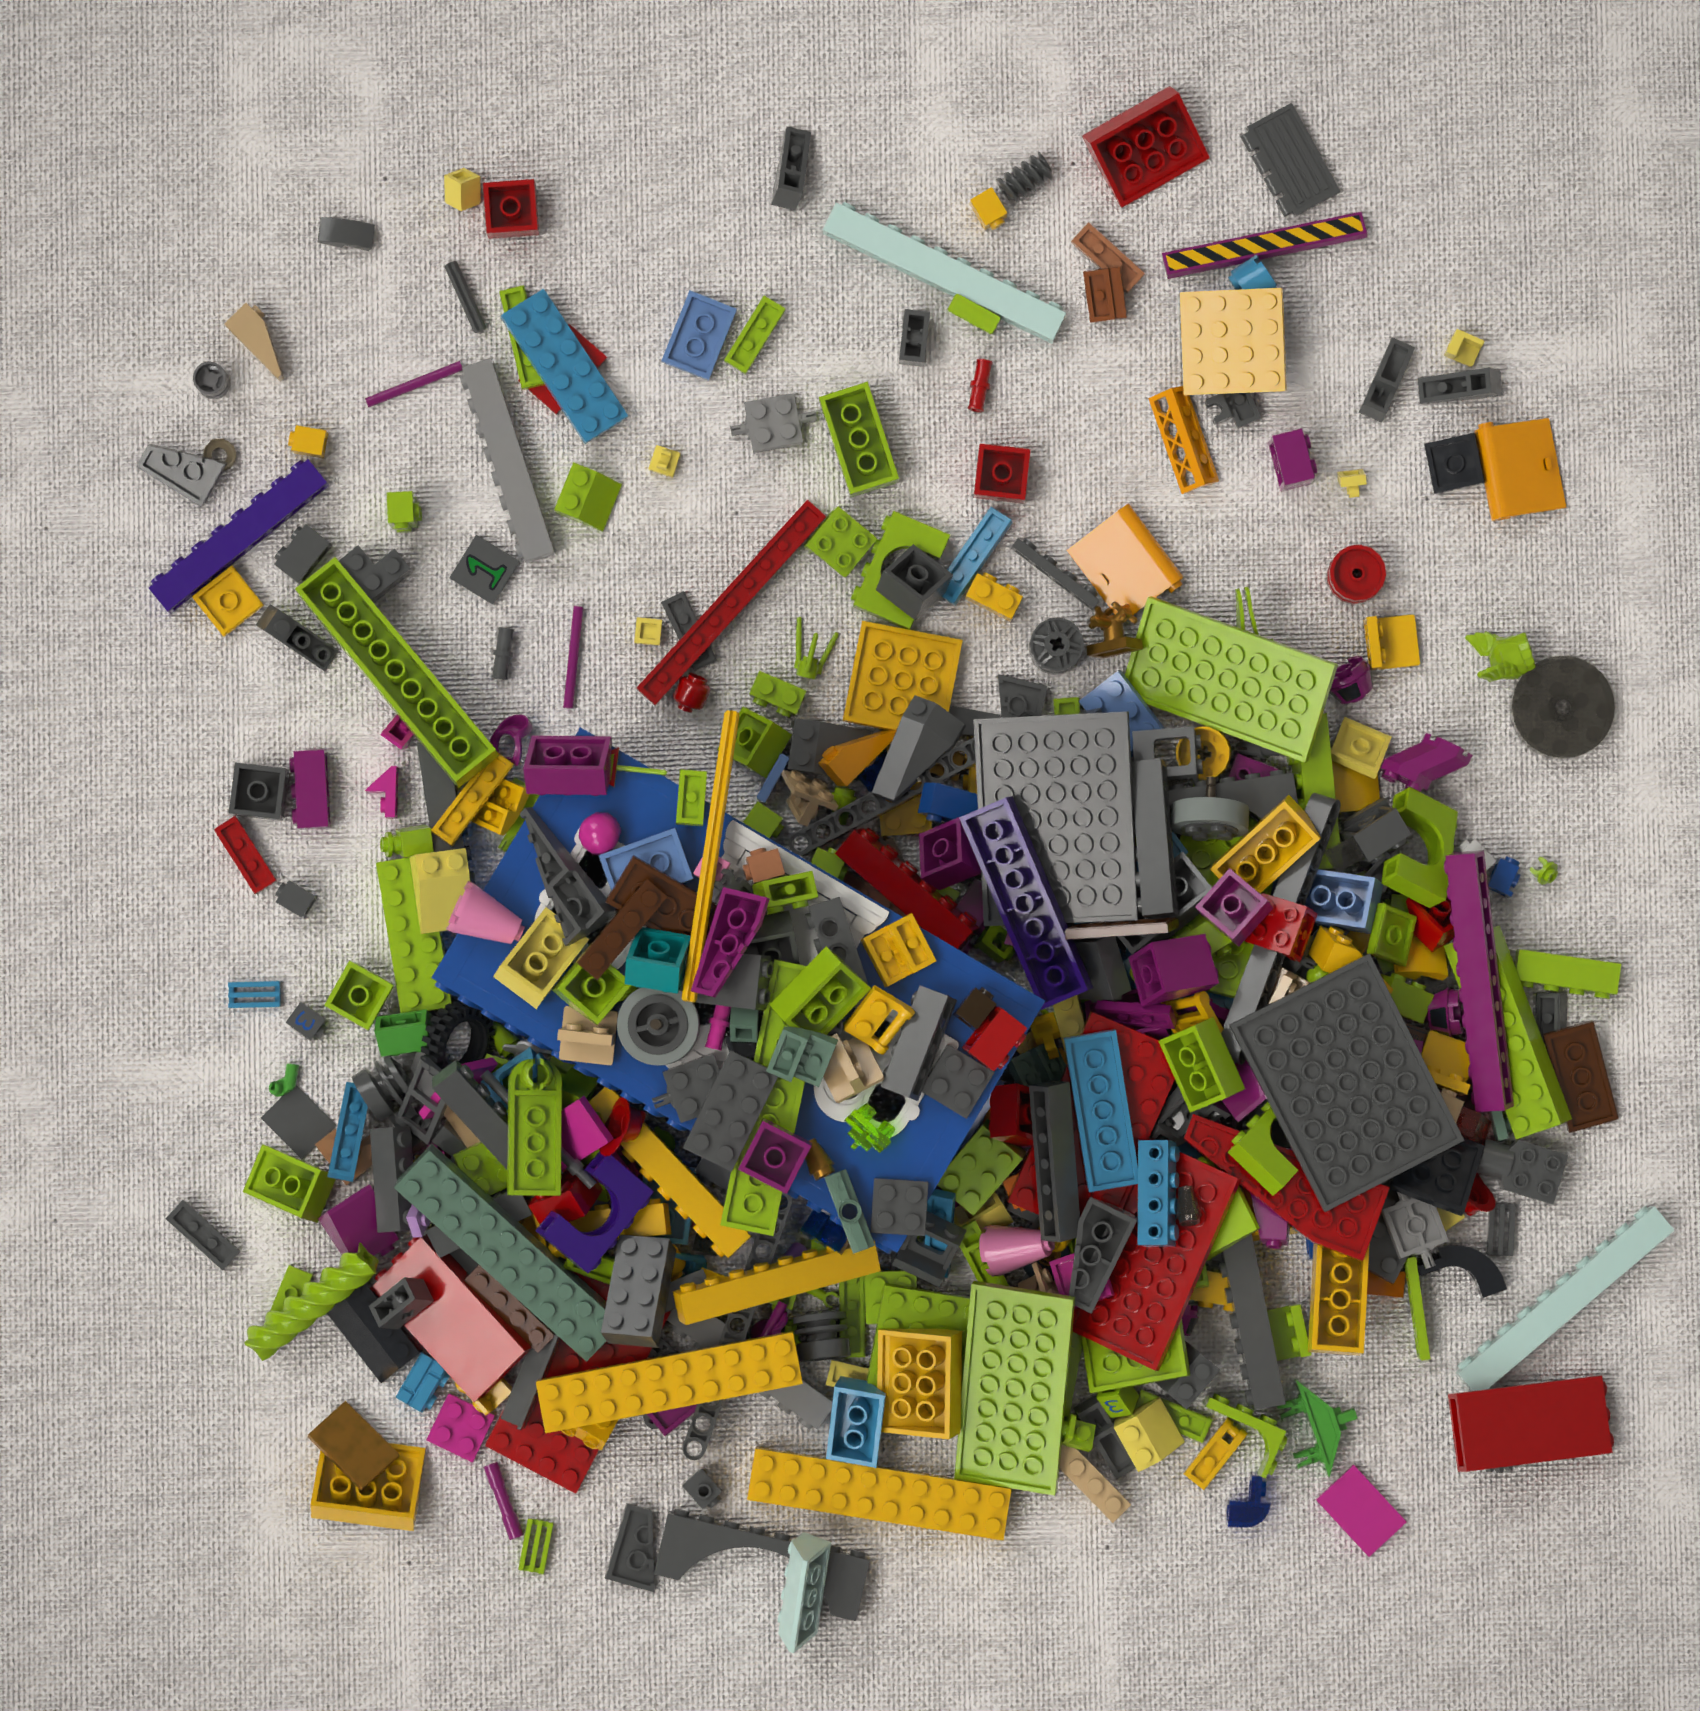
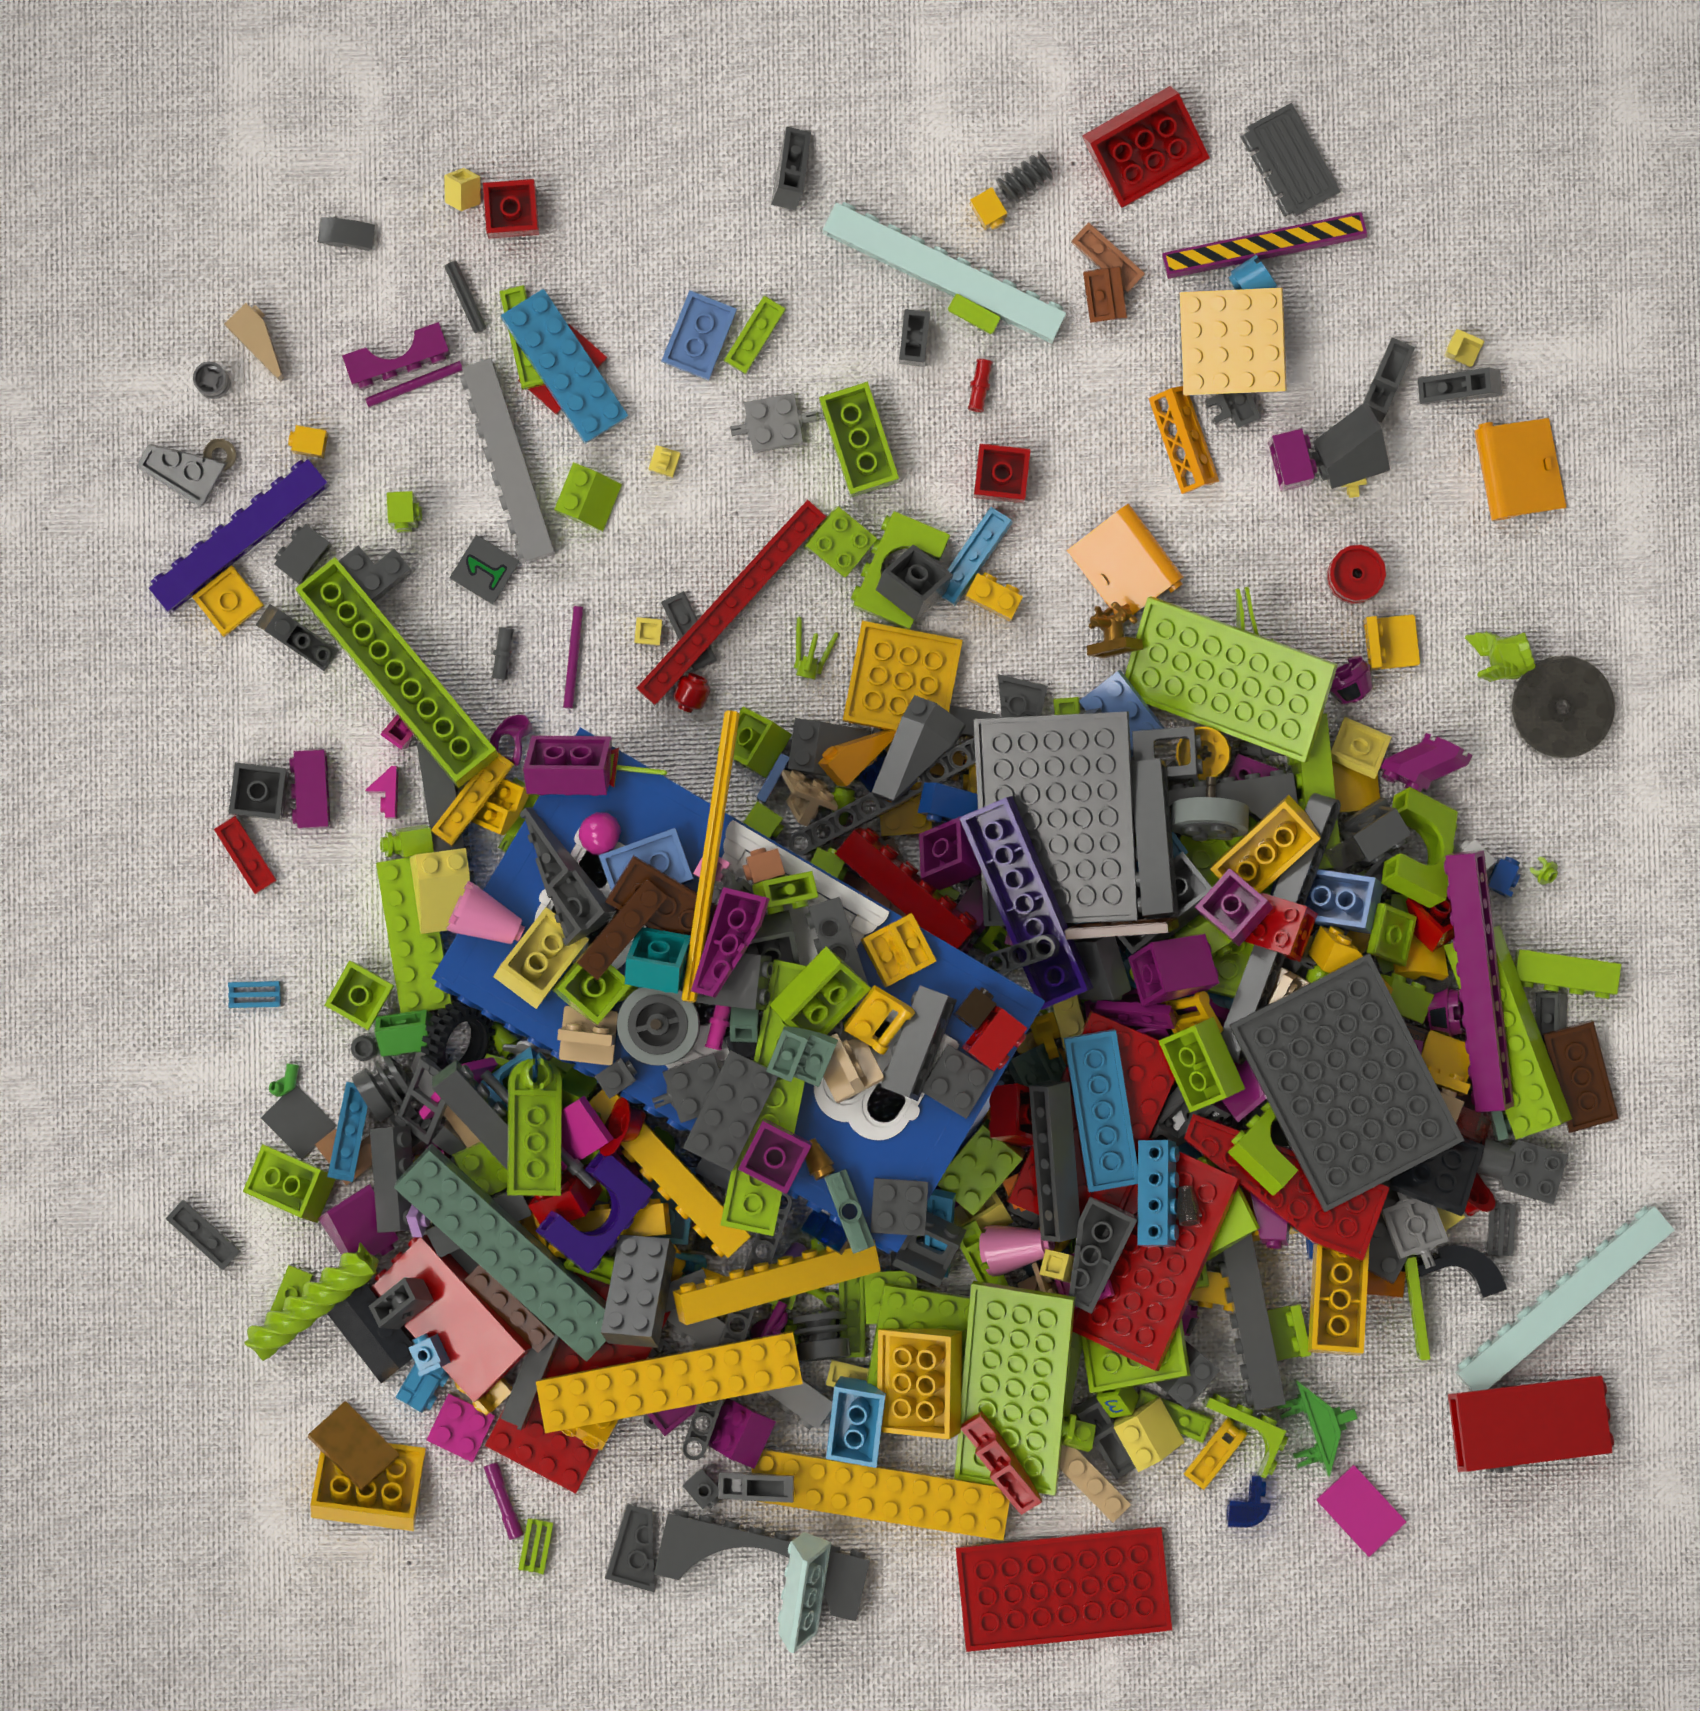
(295, 898): dark grey brick -> none
(307, 1022): dark grey brick -> none
(363, 1048): none -> dark grey plate
(427, 346): none -> magenta arch
(435, 1357): none -> dark azure brick
(616, 1077): none -> dark grey bracket
(691, 797): lime plate -> none
(741, 1432): none -> magenta brick
(756, 1487): none -> dark grey slope
(777, 693): lime brick -> none
(865, 1133): clear neon green hips -> none
(1002, 1463): none -> red slope
(1033, 951): none -> dark grey beam
(1041, 649): dark grey wheel -> none
(1048, 567): dark grey plate -> none
(1057, 1266): none -> light yellow panel
(1063, 1588): none -> red plate
(1351, 449): none -> dark grey slope
(1454, 463): black plate -> none

